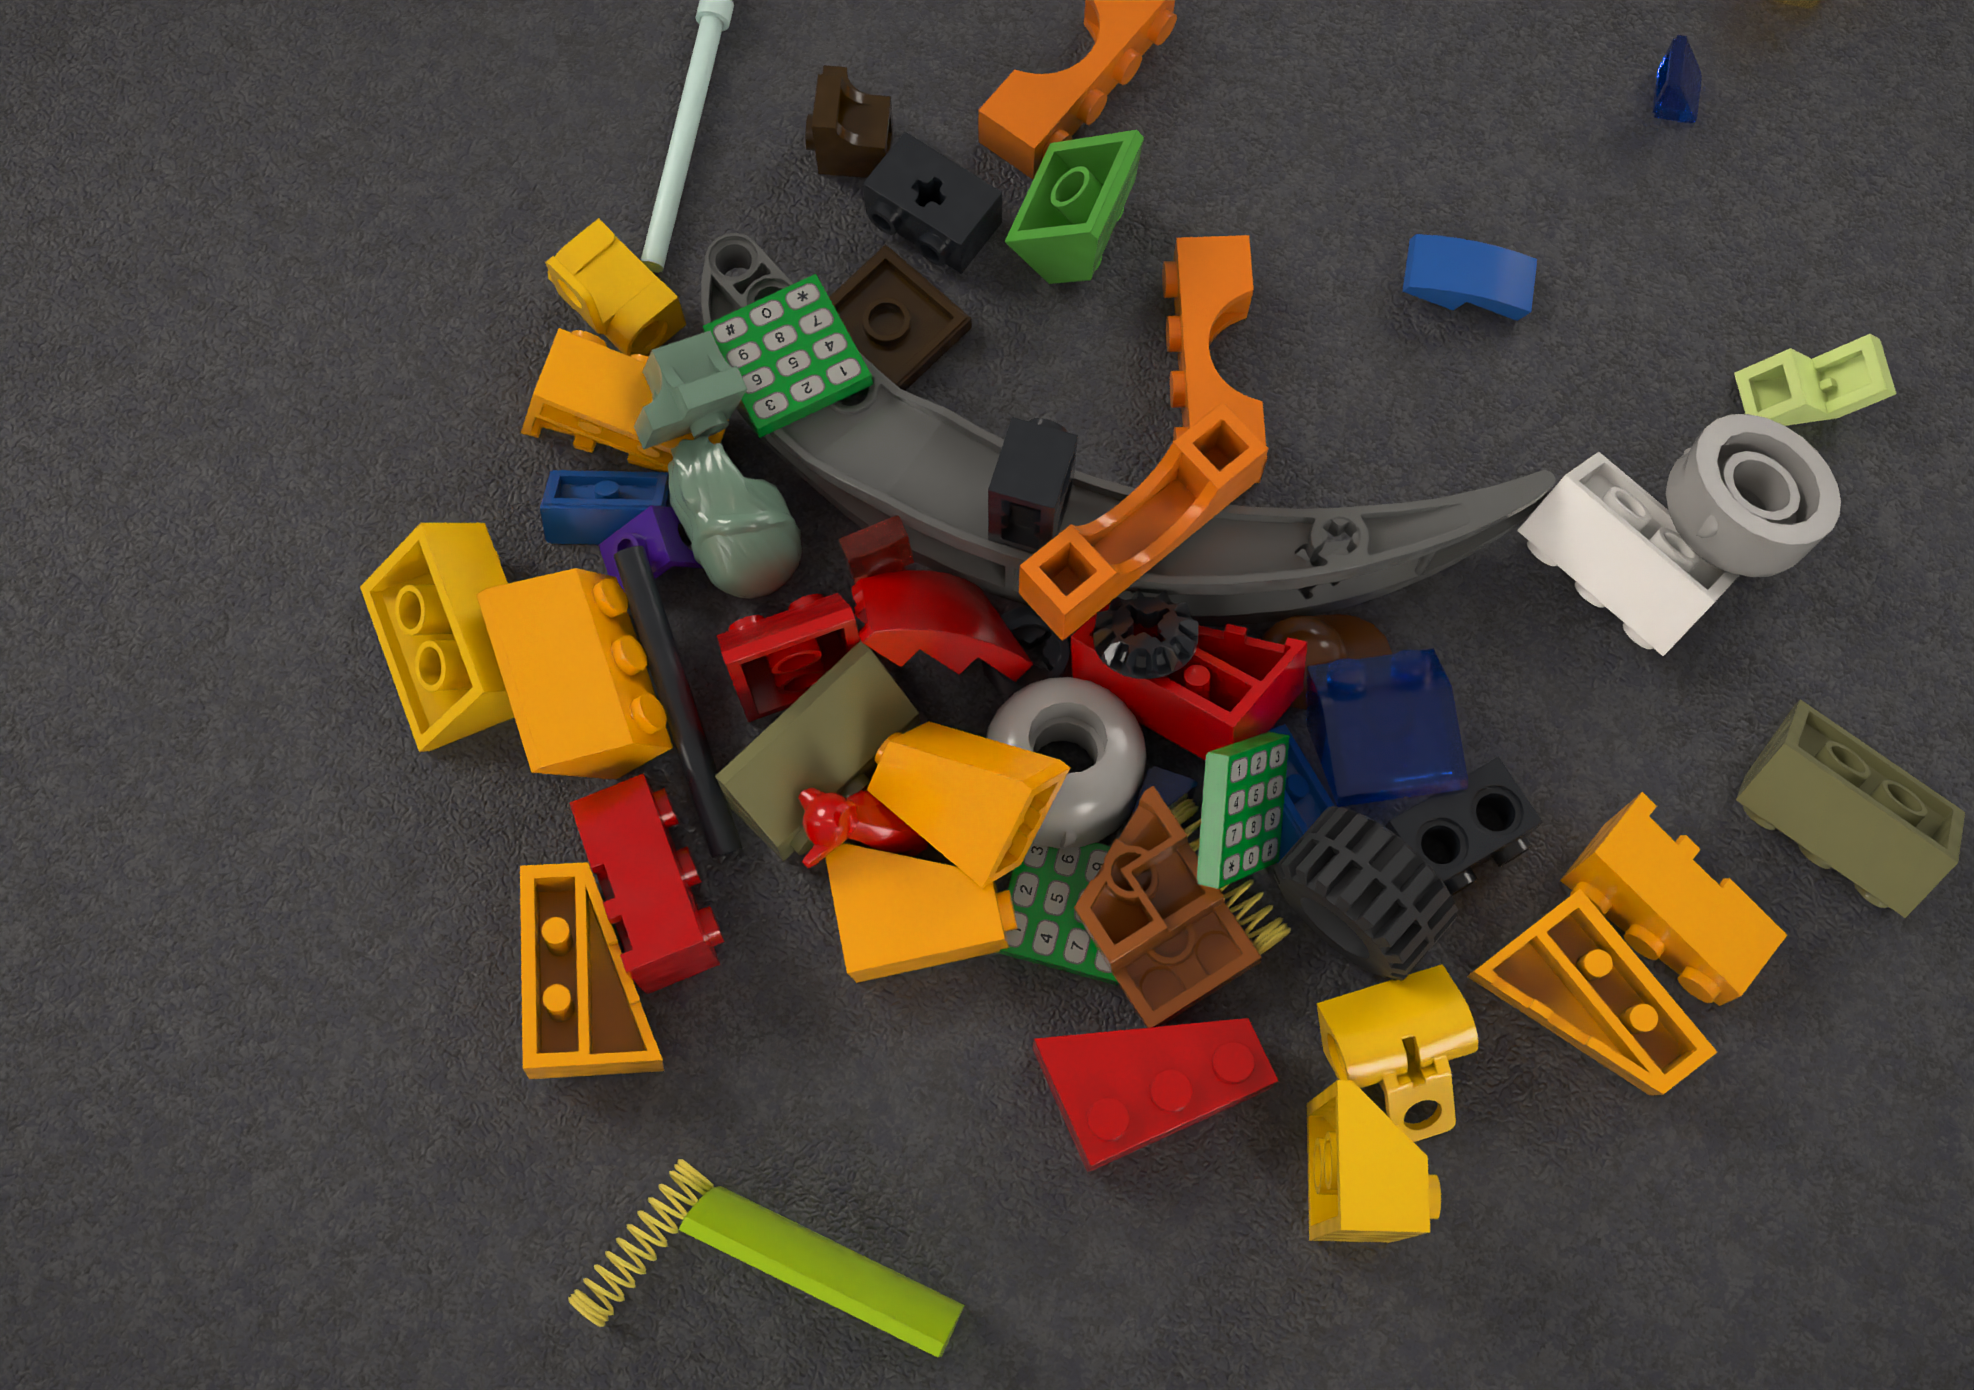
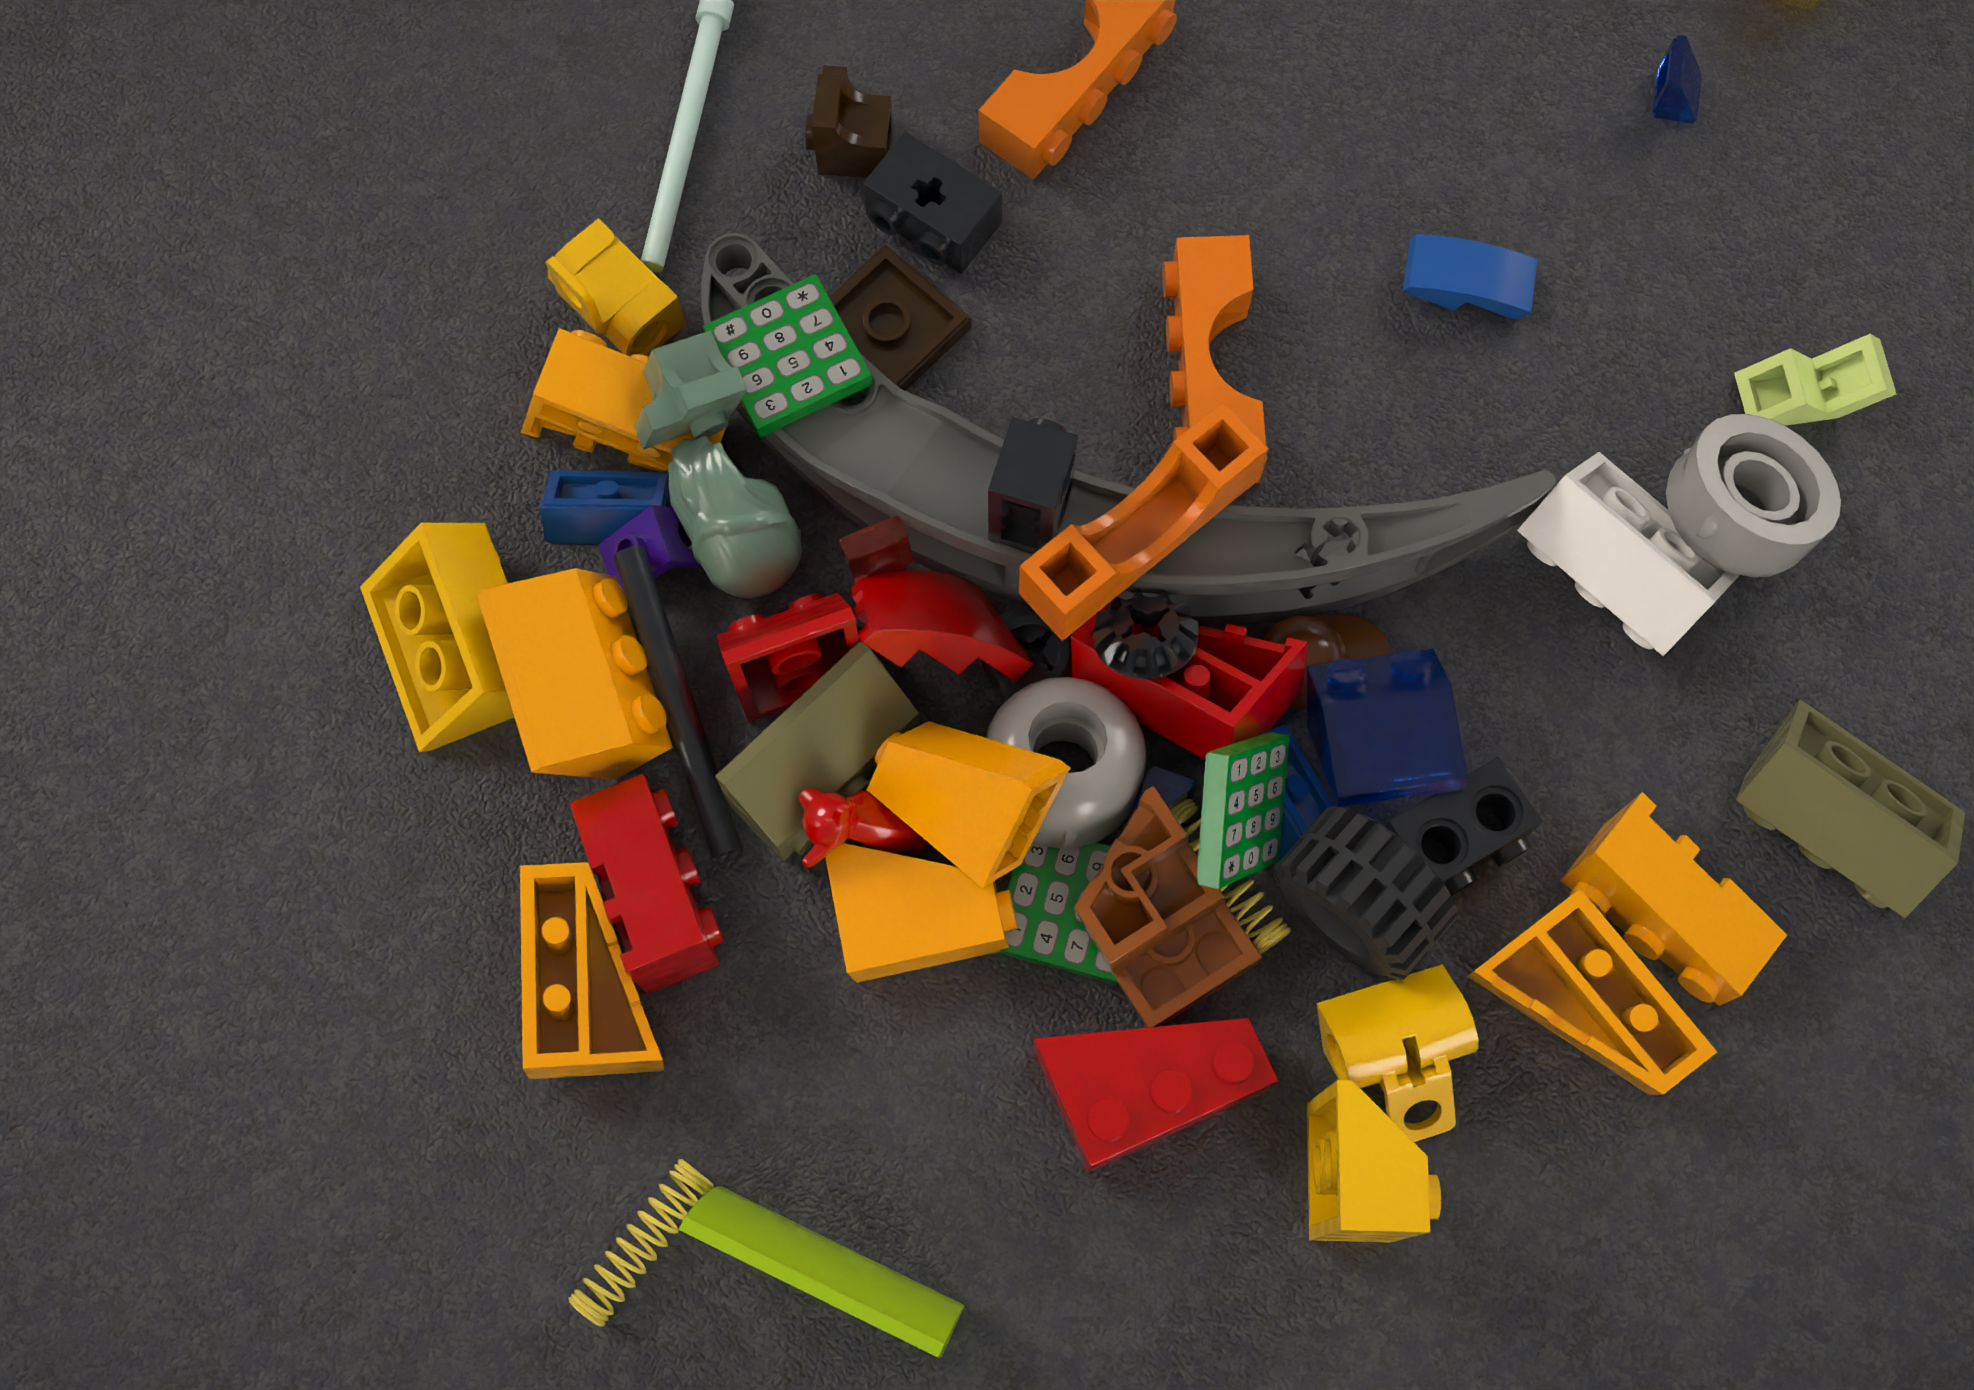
(1075, 205): bright green slope -> none

